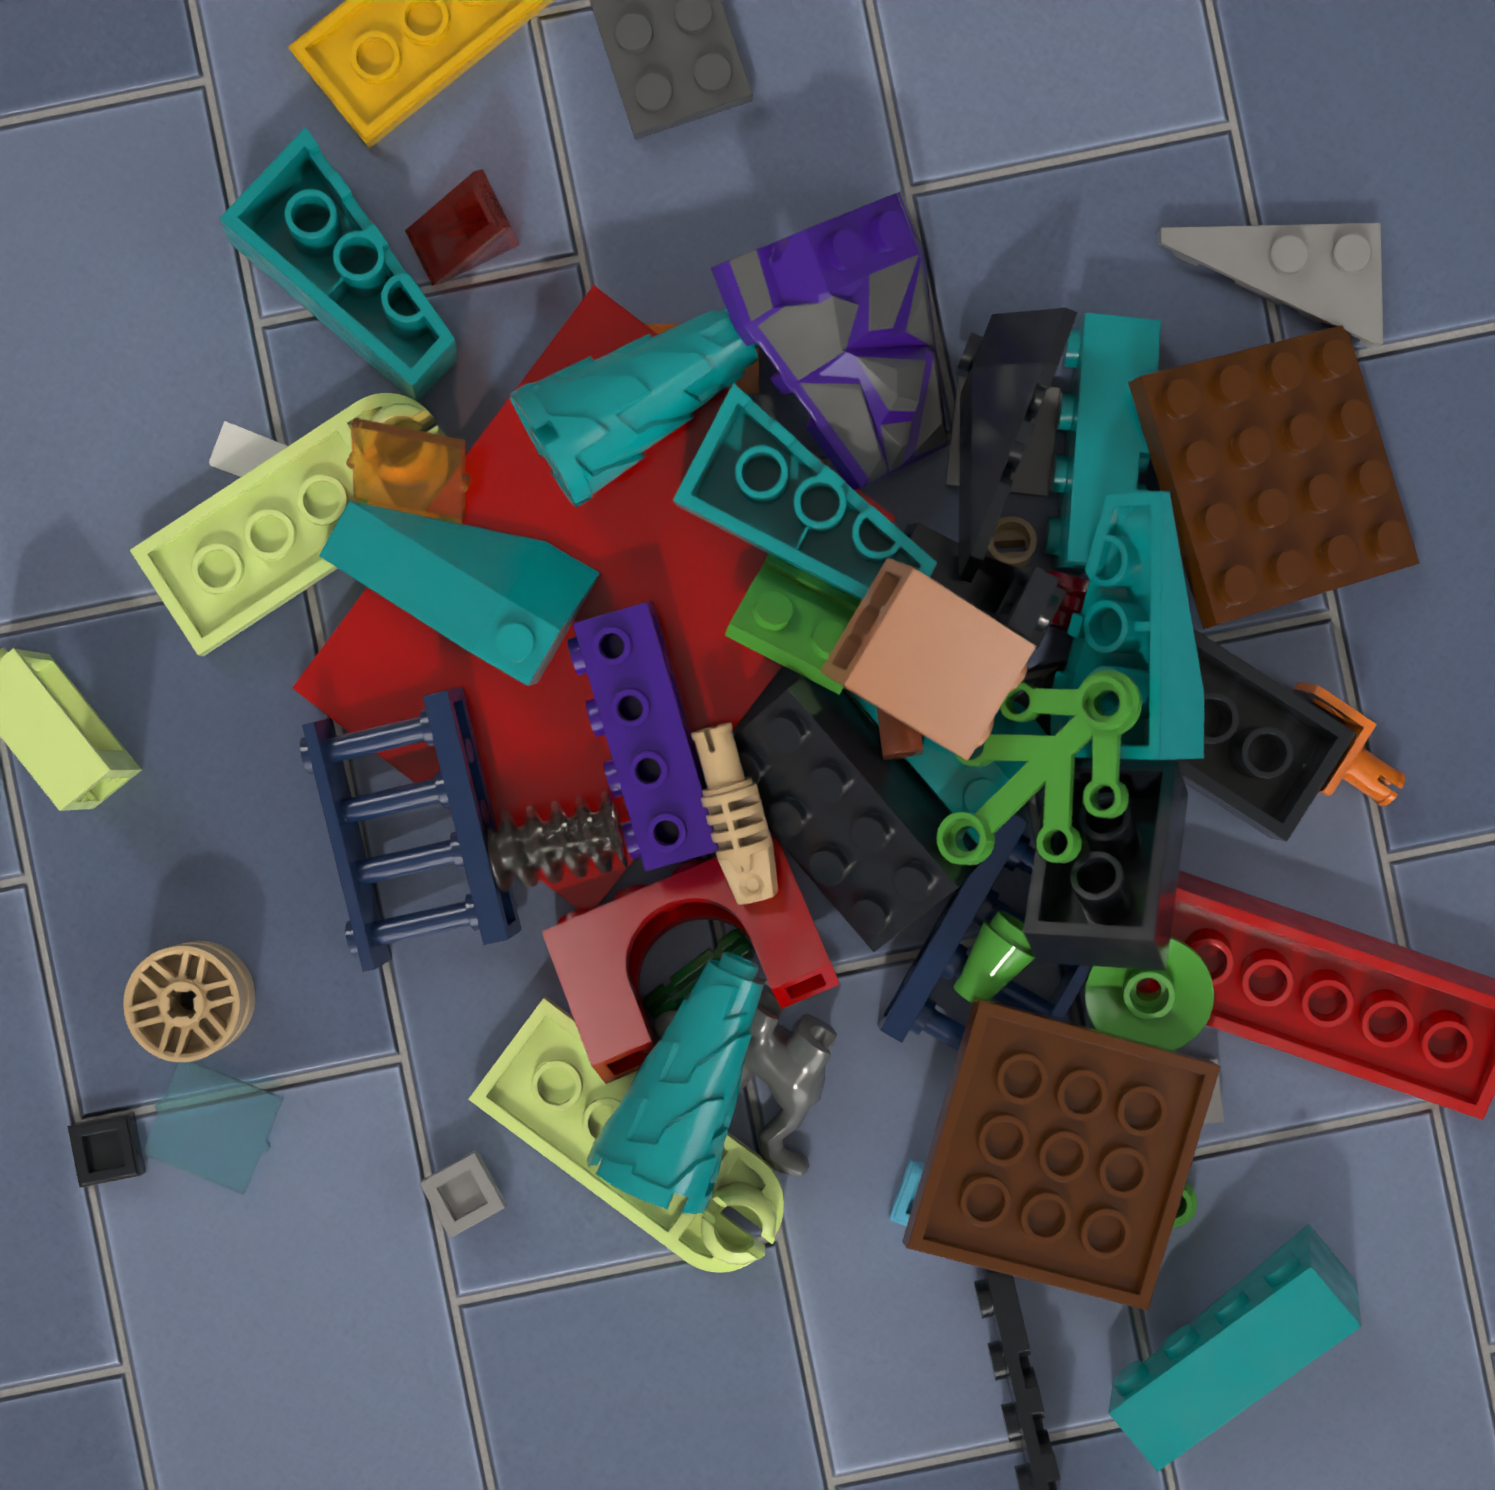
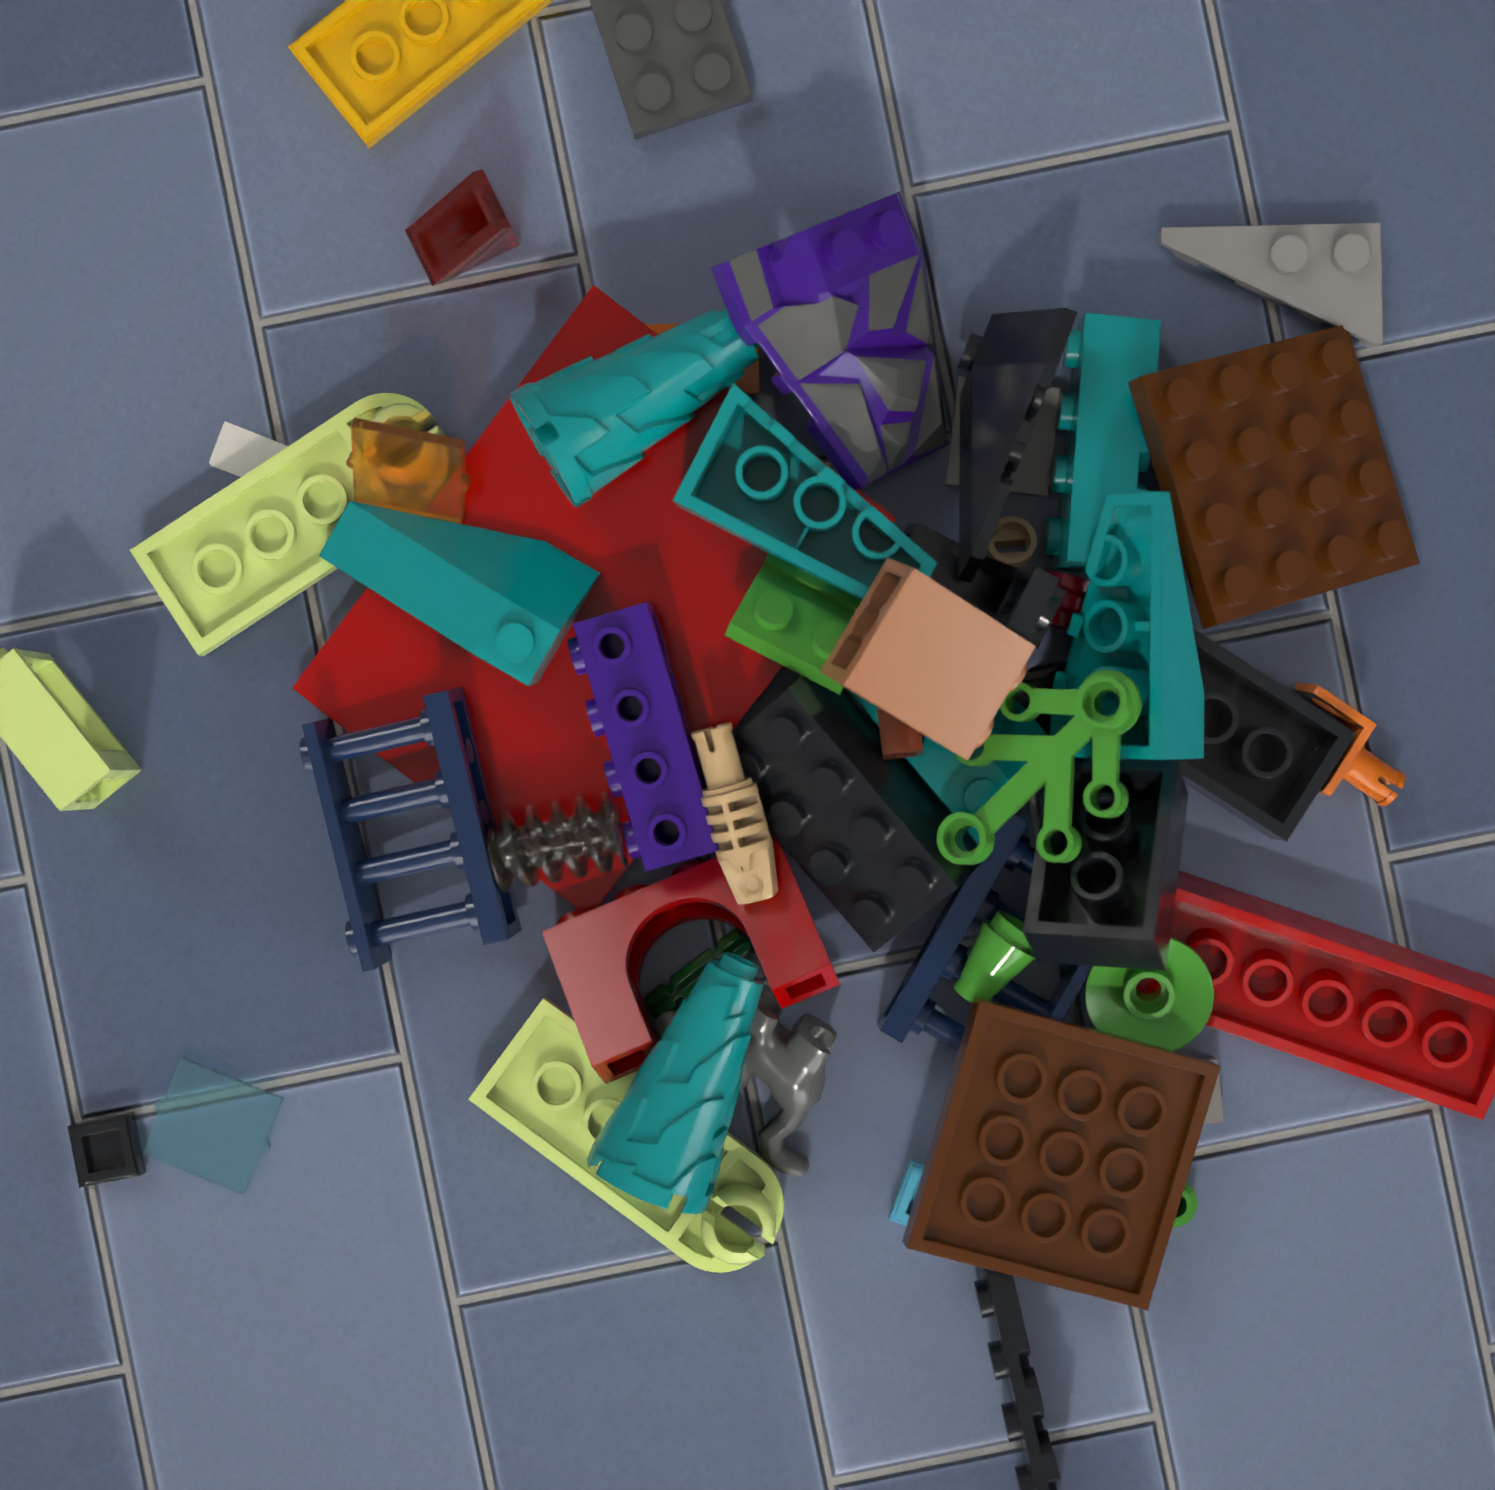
(158, 997): tan wheel -> none
(333, 261): teal wedge -> none
(463, 1193): light grey plate -> none
(1237, 1349): teal wedge -> none

